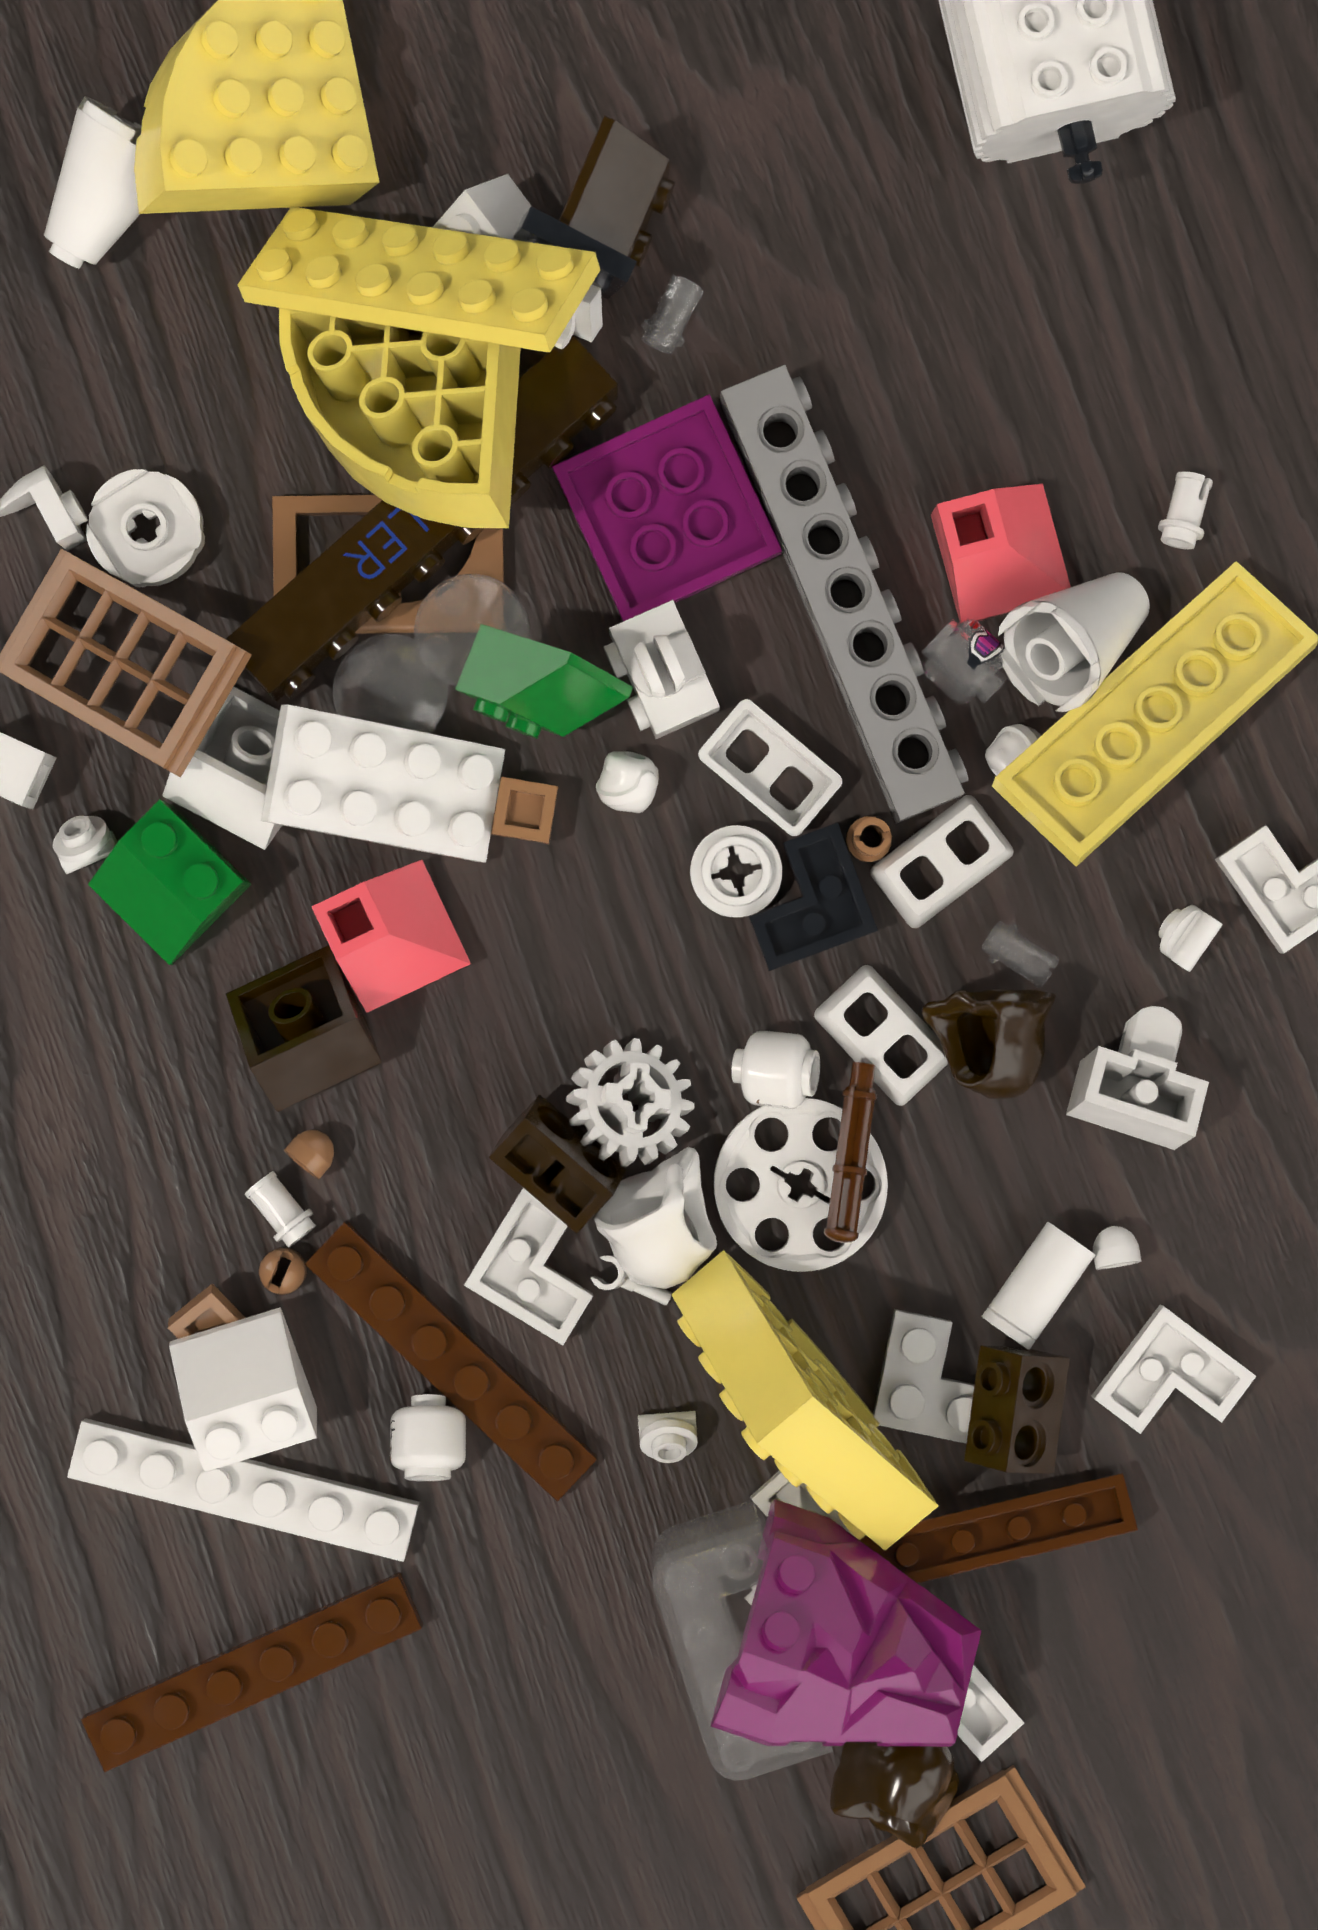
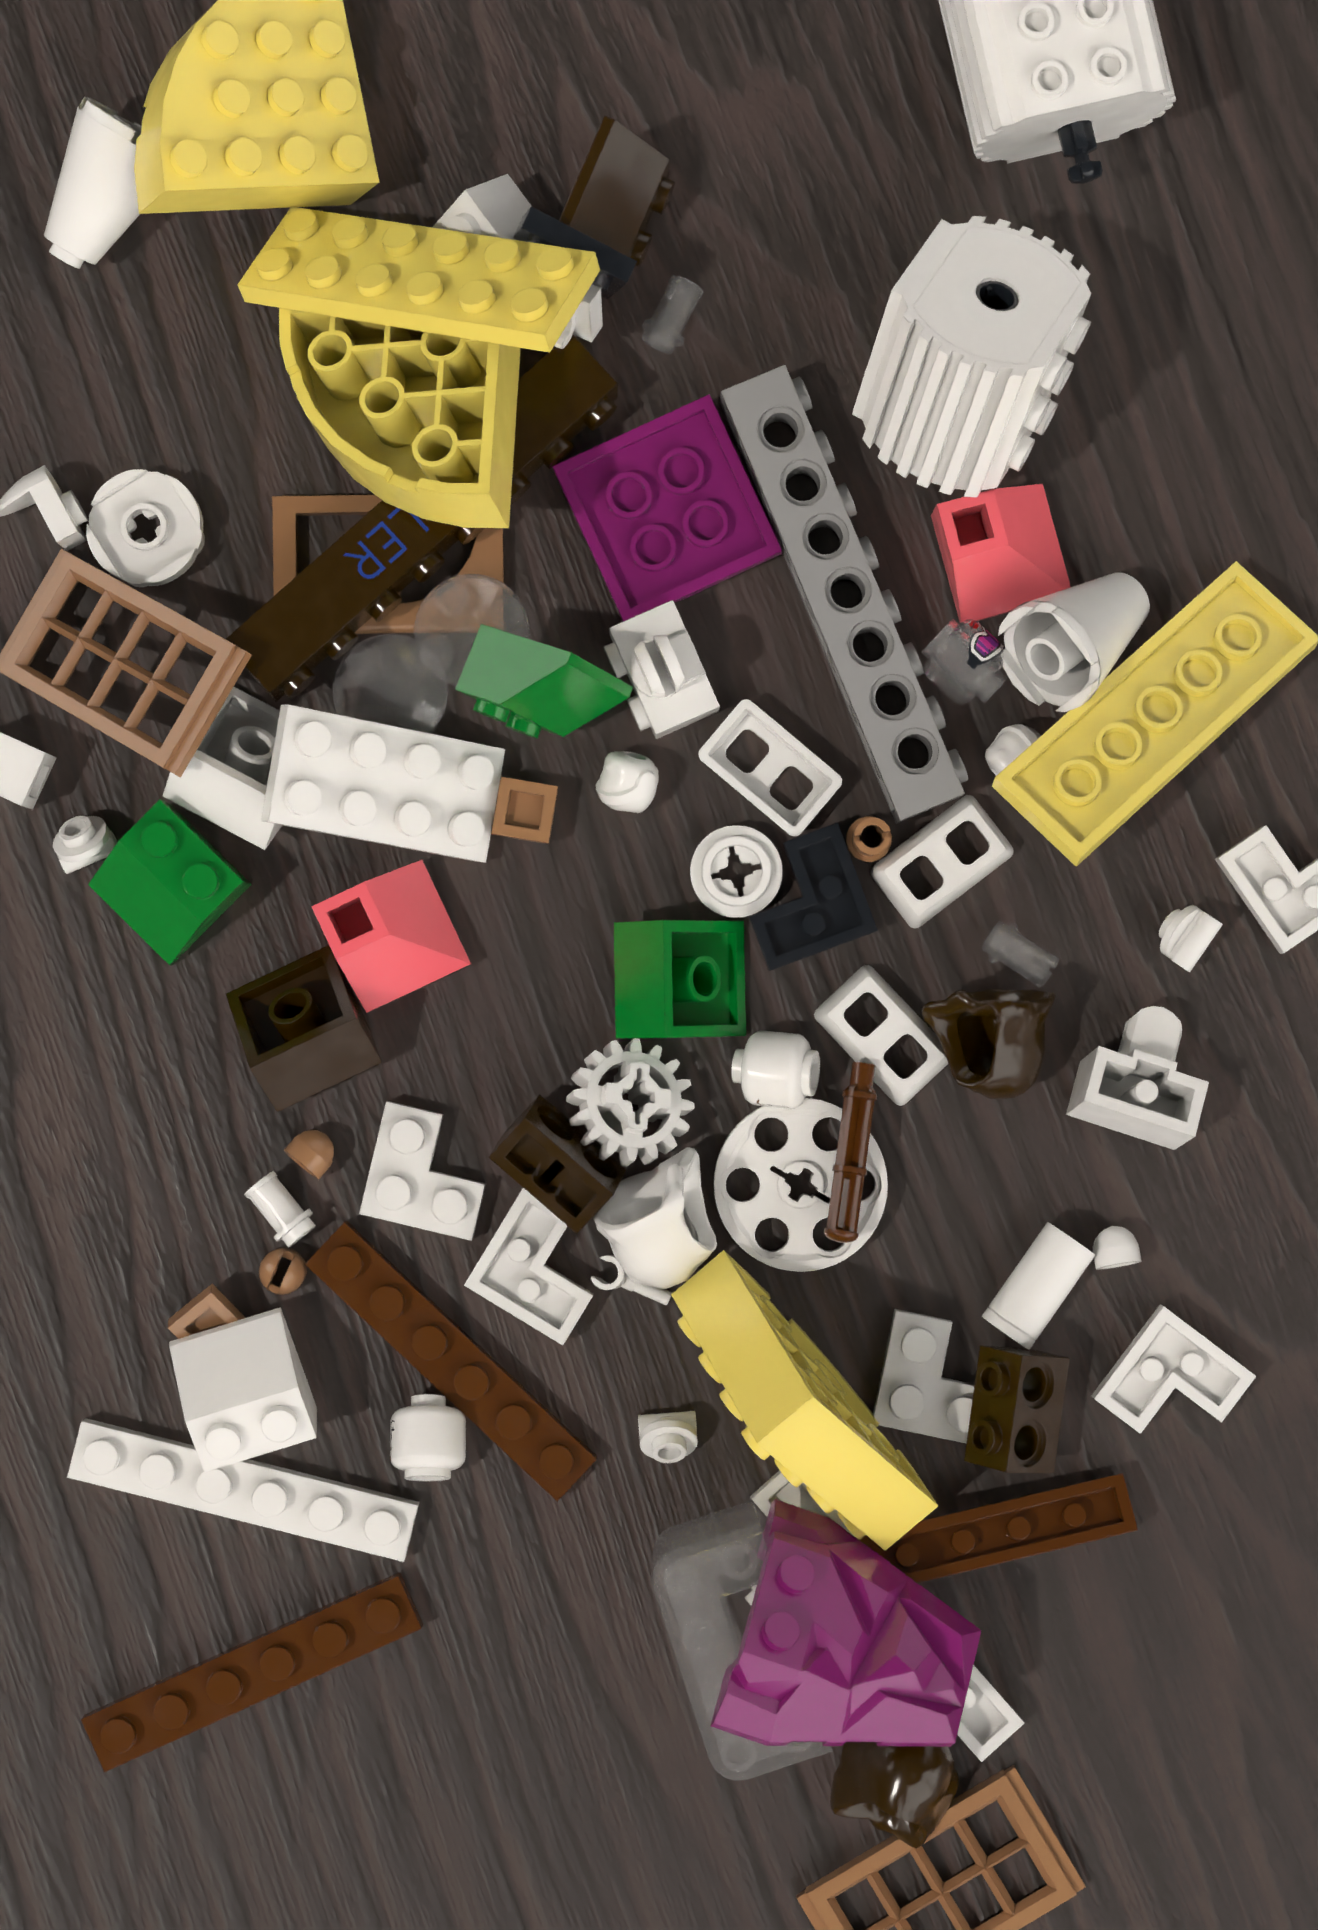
(404, 1186): none -> white plate
(679, 979): none -> green slope
(972, 354): none -> white piece
(1186, 510): white pin -> none

